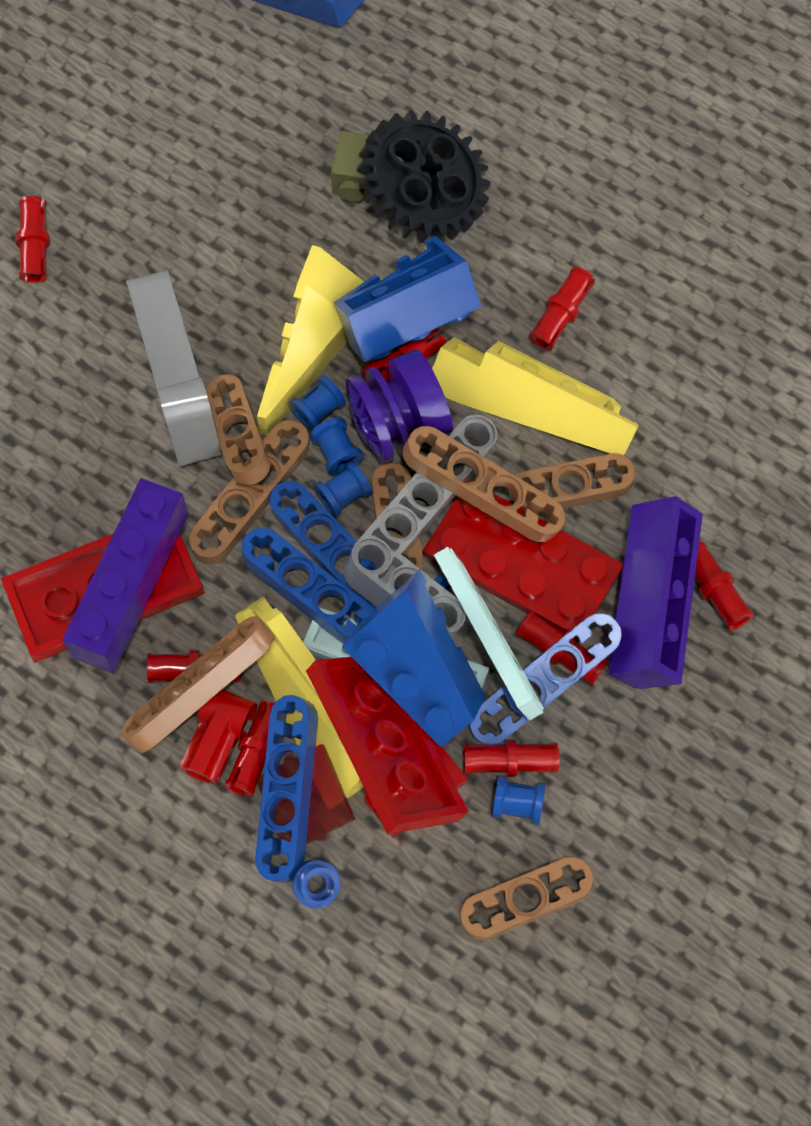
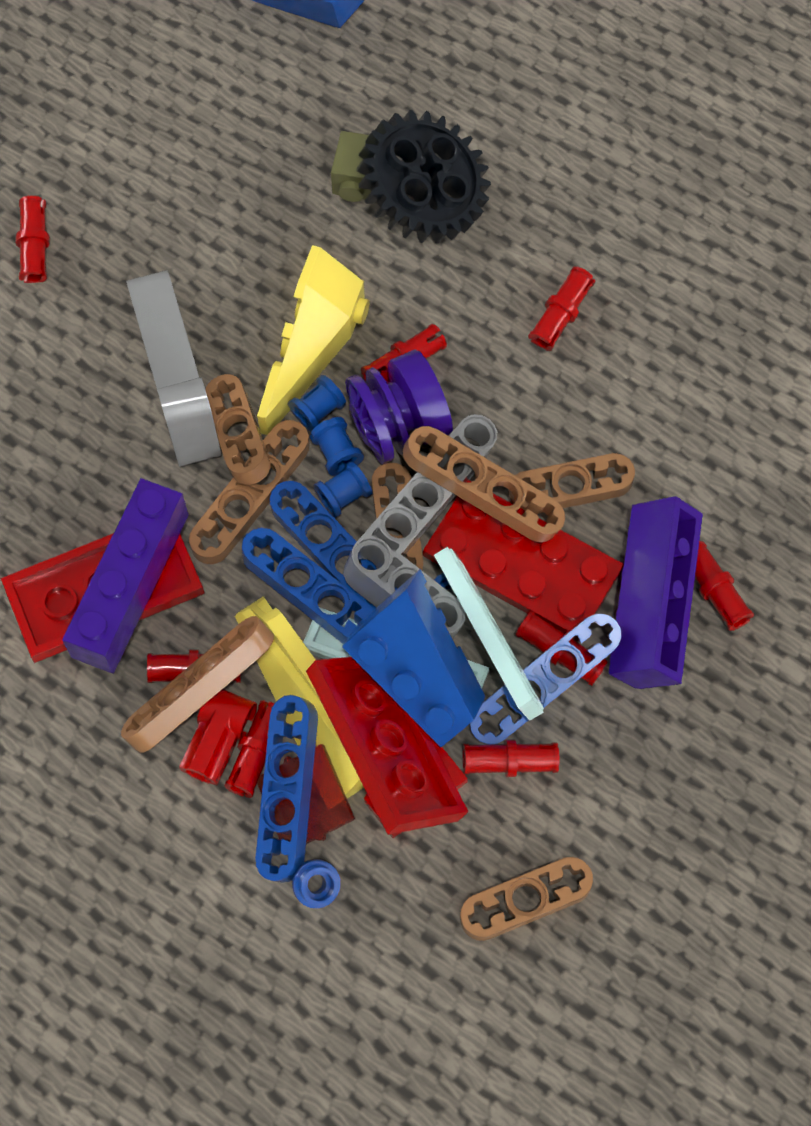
(408, 302): blue wedge -> none
(518, 800): blue bush -> none
(531, 394): light yellow wedge -> none

